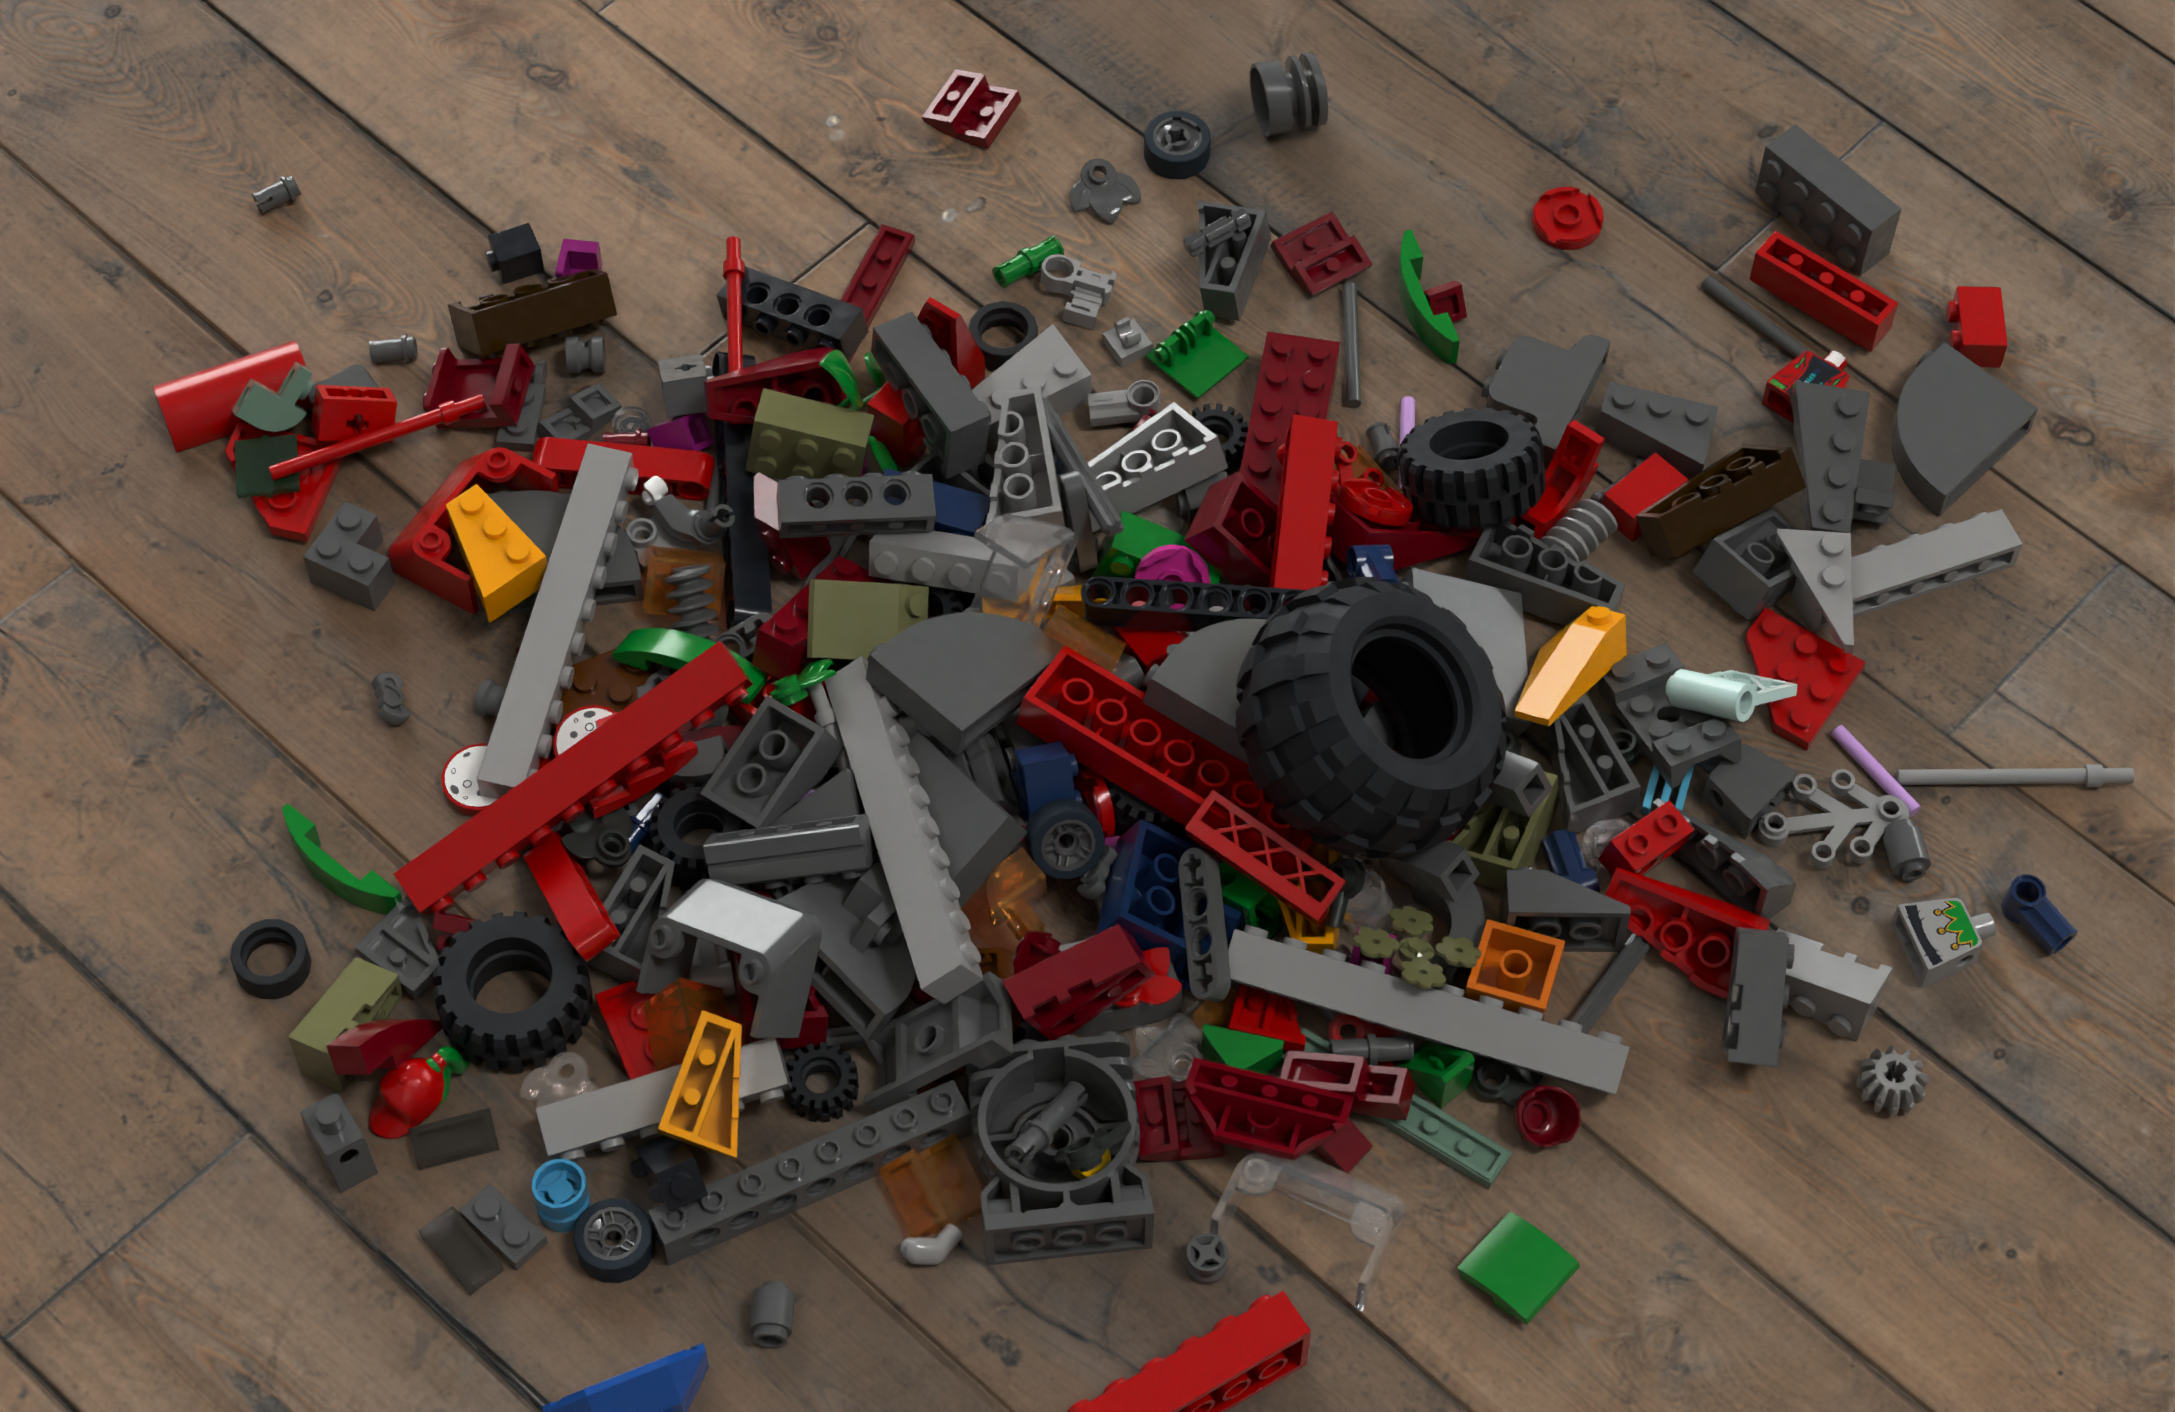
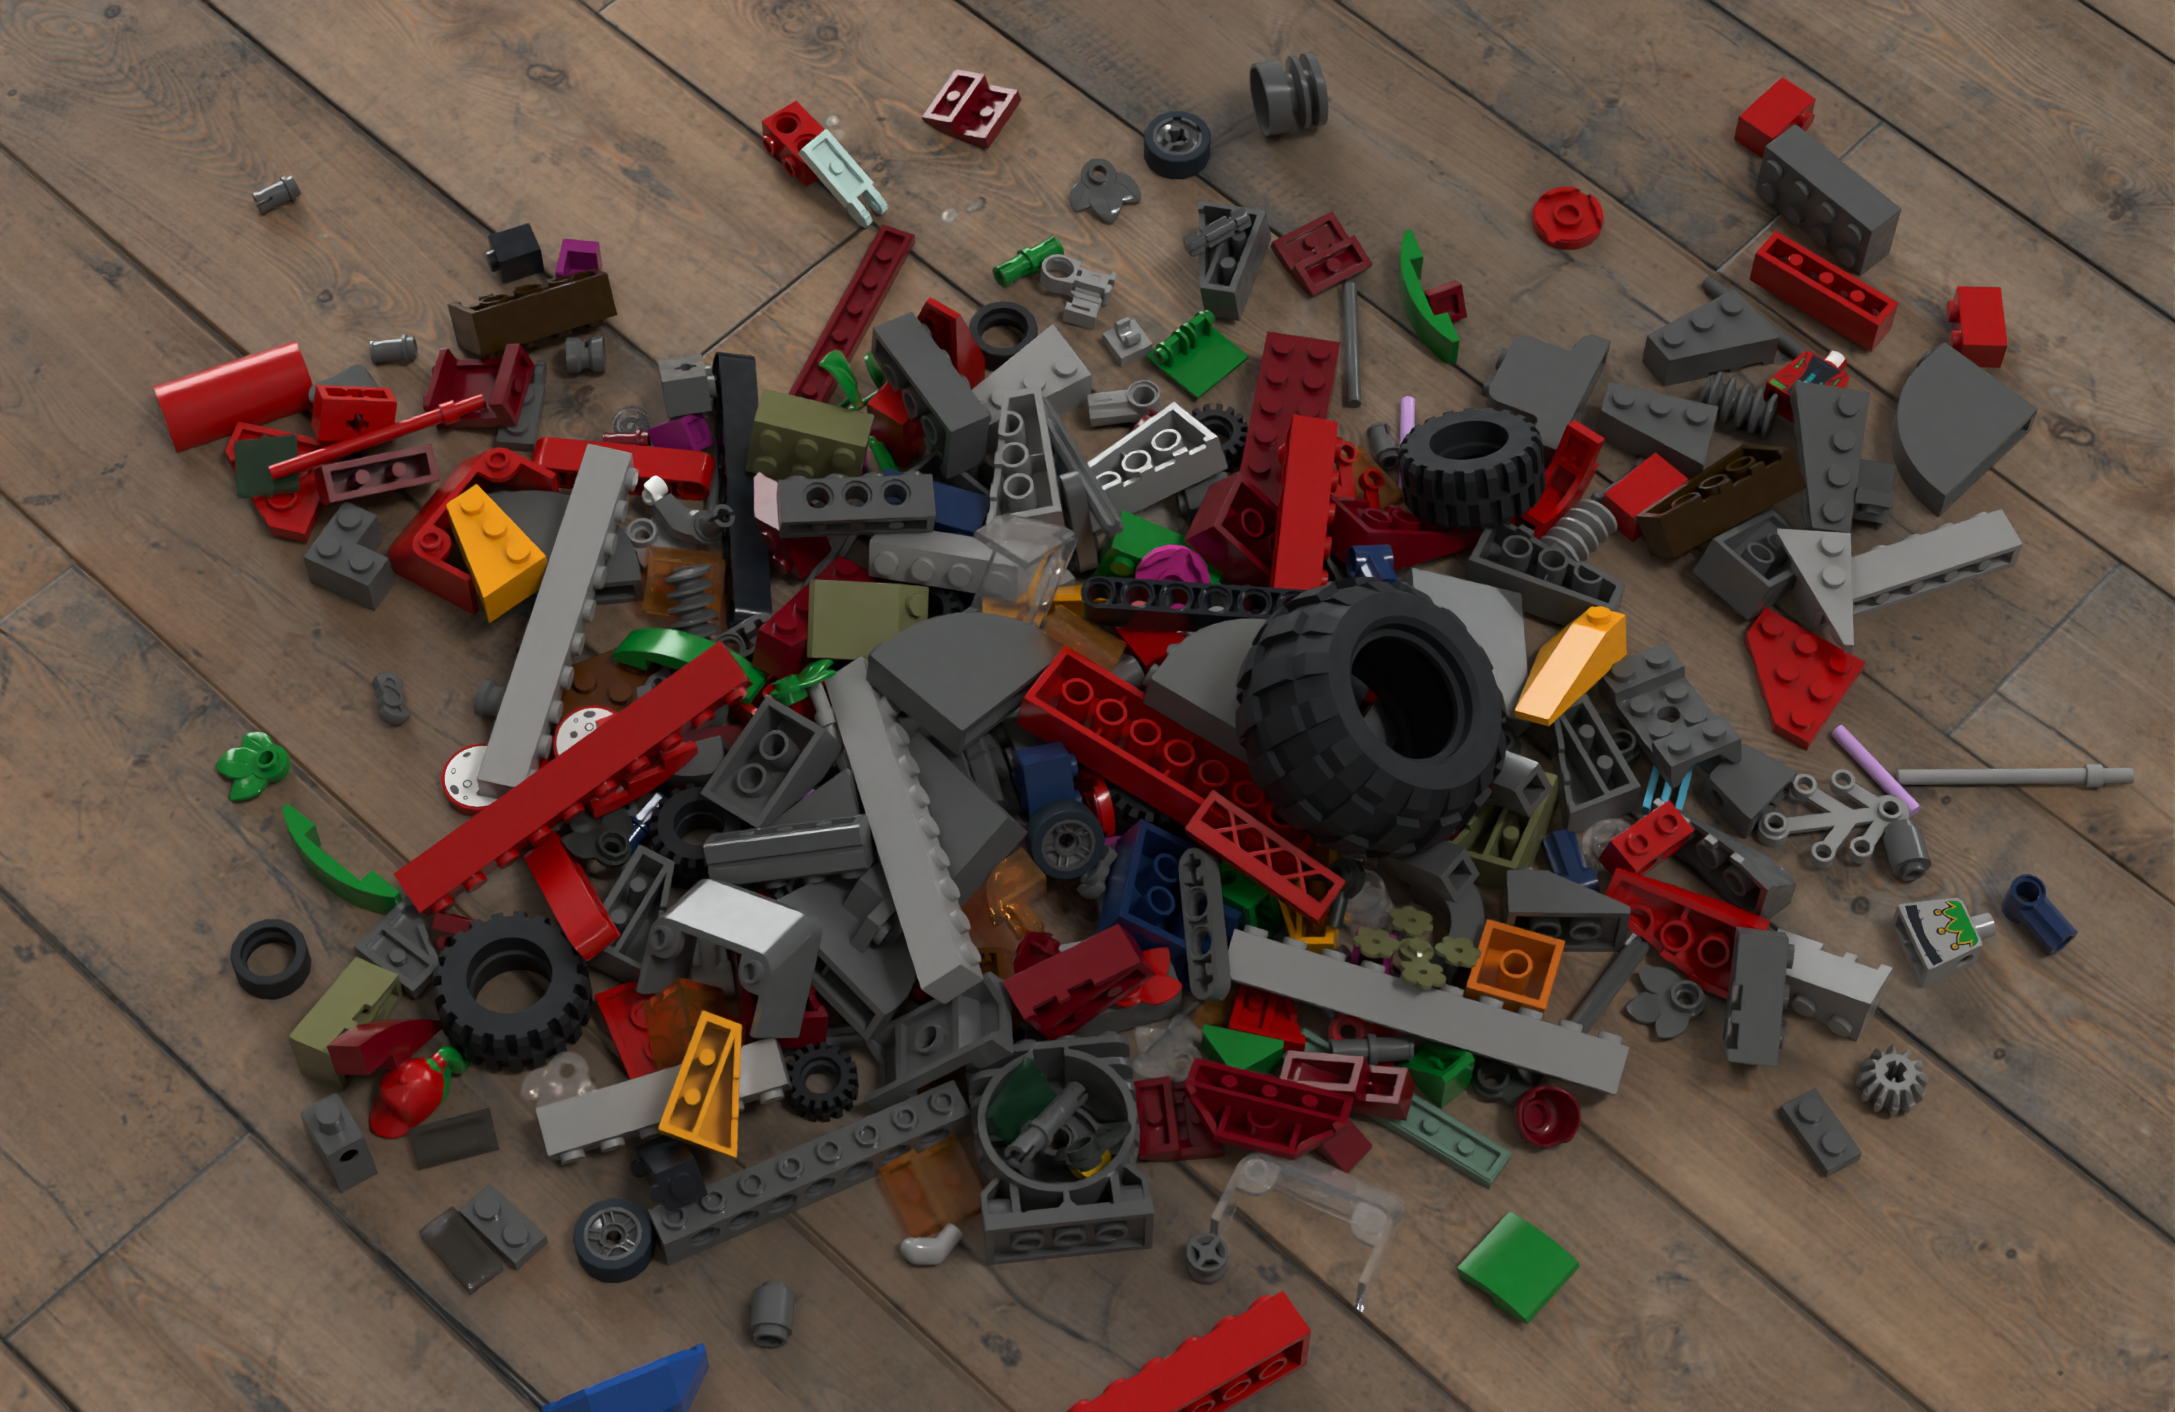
(253, 765): none -> green plate
(275, 410): sand green brick -> none
(376, 475): none -> dark red brick
(560, 1194): dark azure wheel -> none
(584, 417): dark grey slope -> none
(734, 273): red bar -> none
(738, 393): dark red wedge -> none
(786, 135): none -> red brick
(797, 314): black brick -> none
(842, 177): none -> light aqua hinge
(1020, 1100): none -> clear green piece
(1376, 505): red tile -> none
(1660, 1002): none -> dark grey plate
(1709, 340): none -> dark grey wedge
(1725, 693): light aqua piece -> none
(1740, 405): none -> dark grey piece
(1773, 115): none -> red brick
(1820, 1132): none -> dark grey plate

